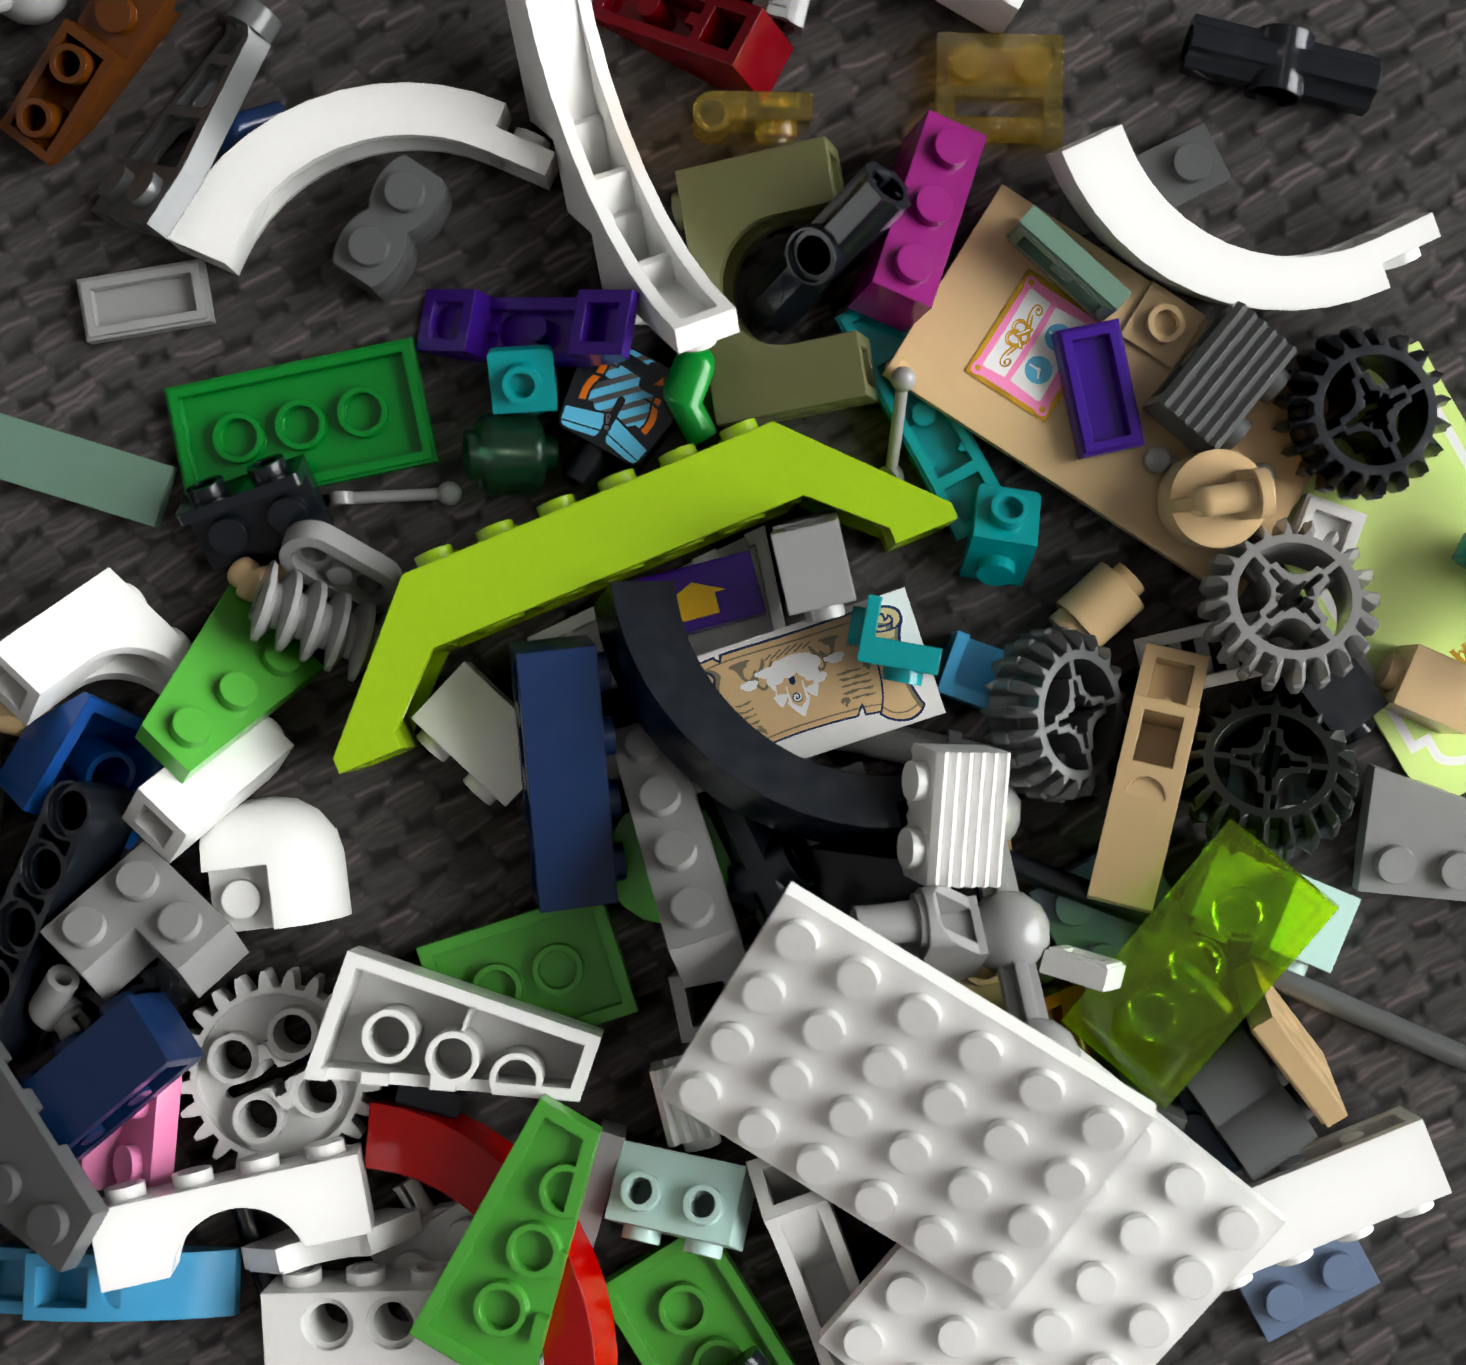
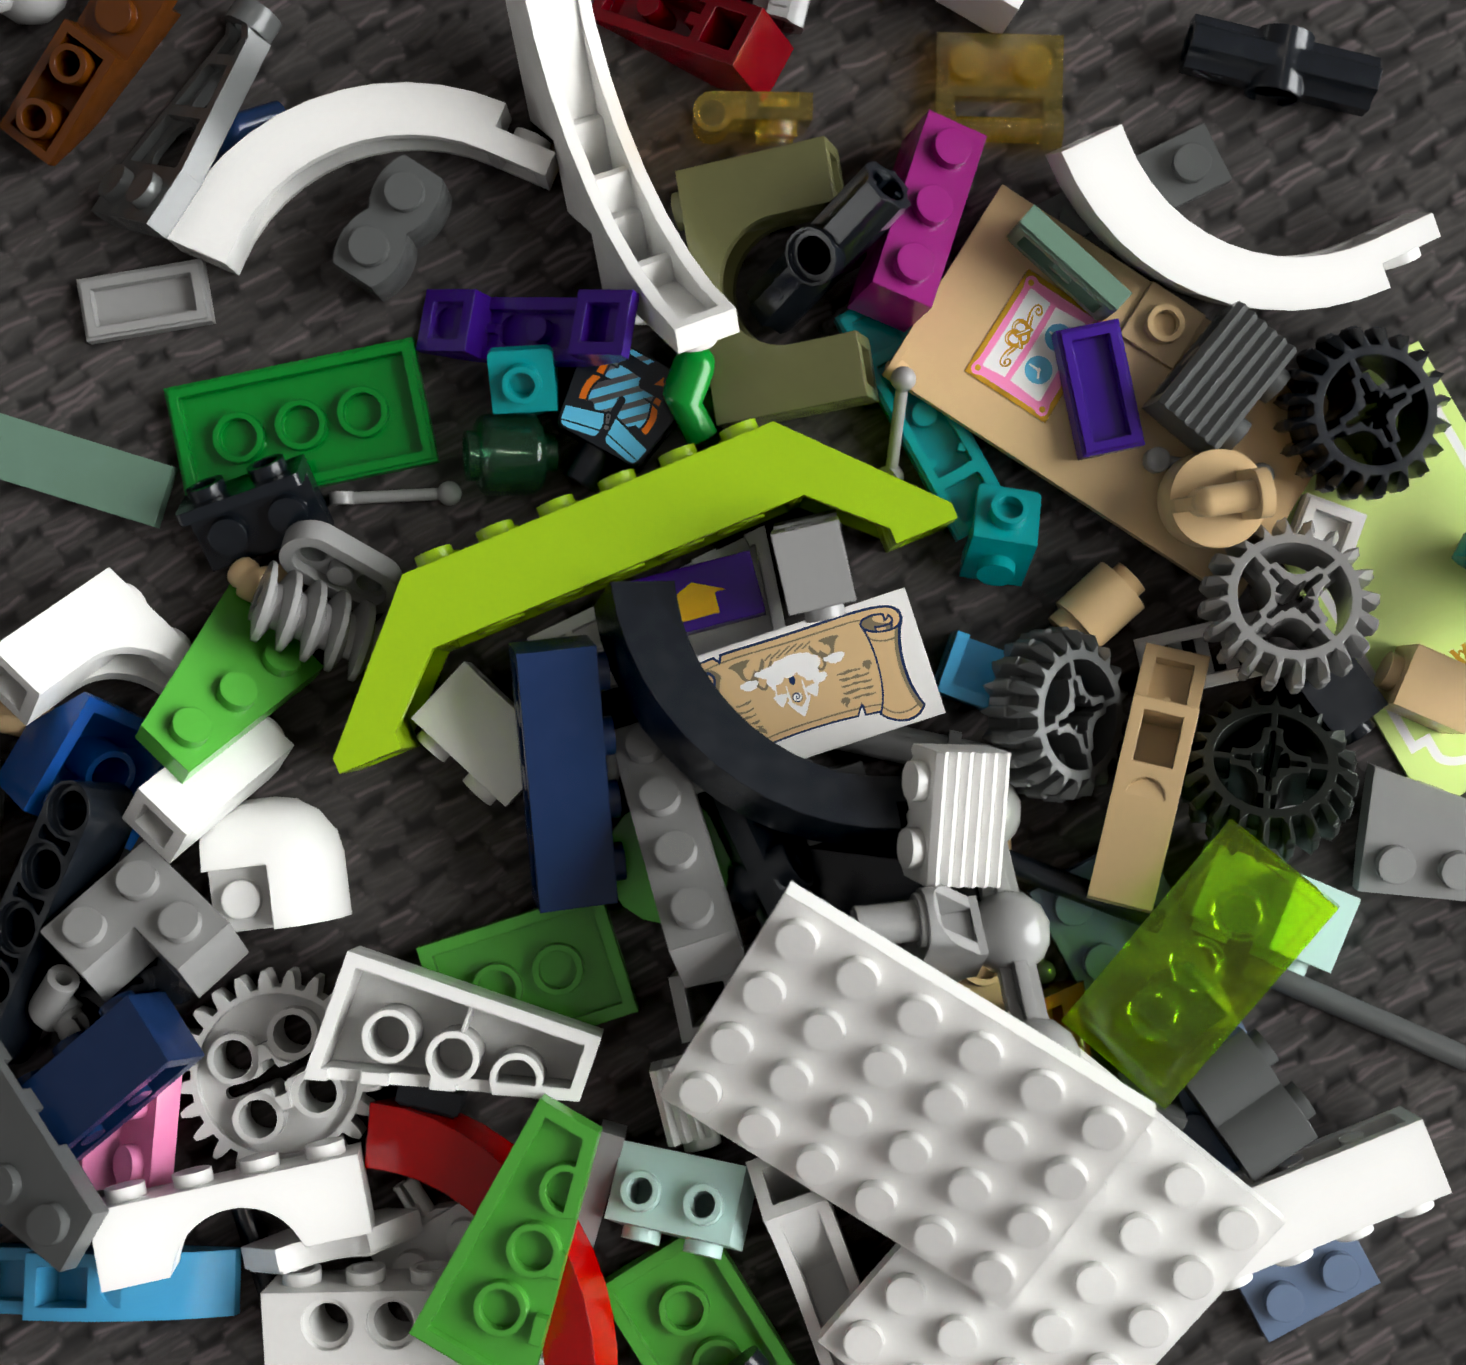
(901, 660): teal bracket -> none
(1083, 967): white tile -> none
(1296, 1056): tan tile -> none

